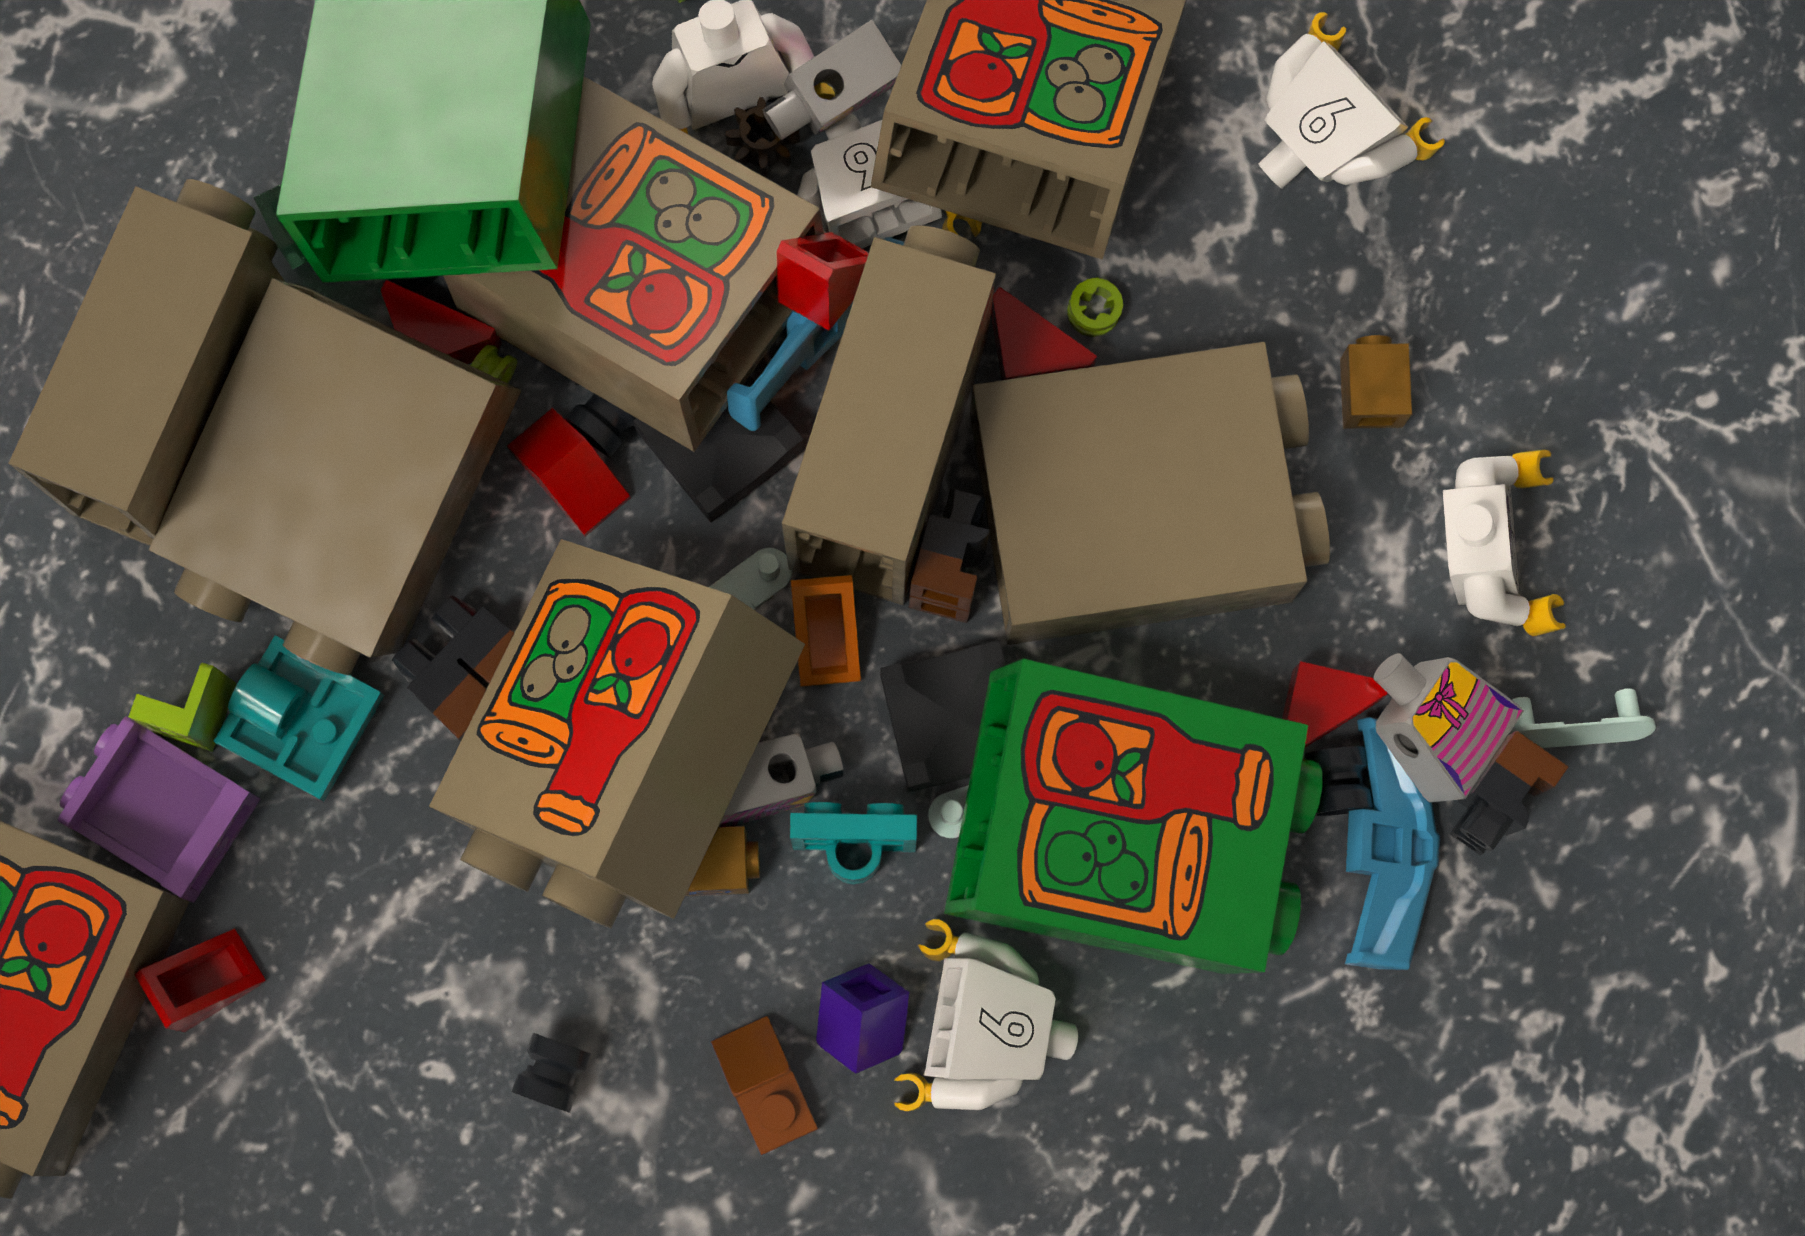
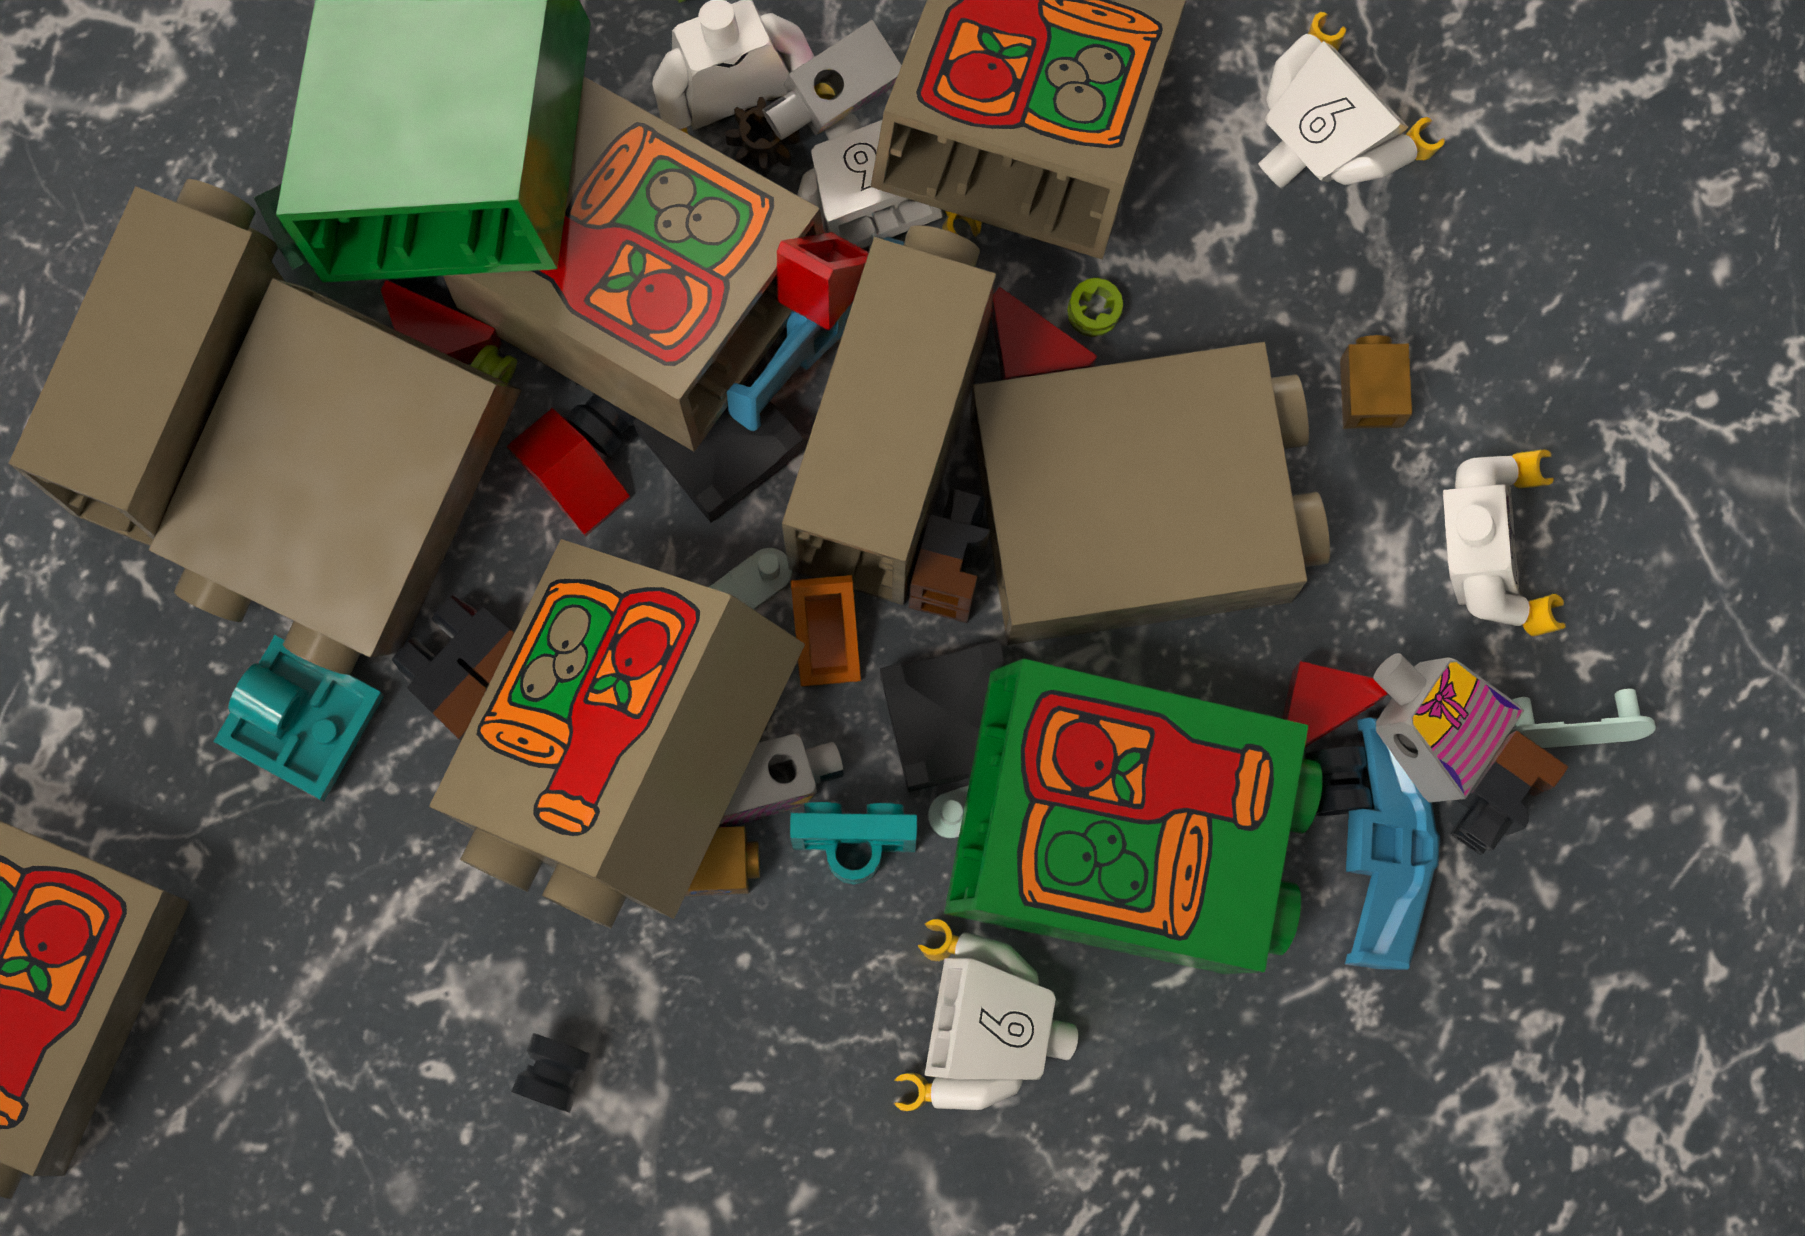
(157, 808): medium lavender panel -> none
(199, 719): lime panel -> none
(200, 980): red slope -> none
(764, 1085): dark orange slope -> none
(862, 1018): dark purple panel -> none

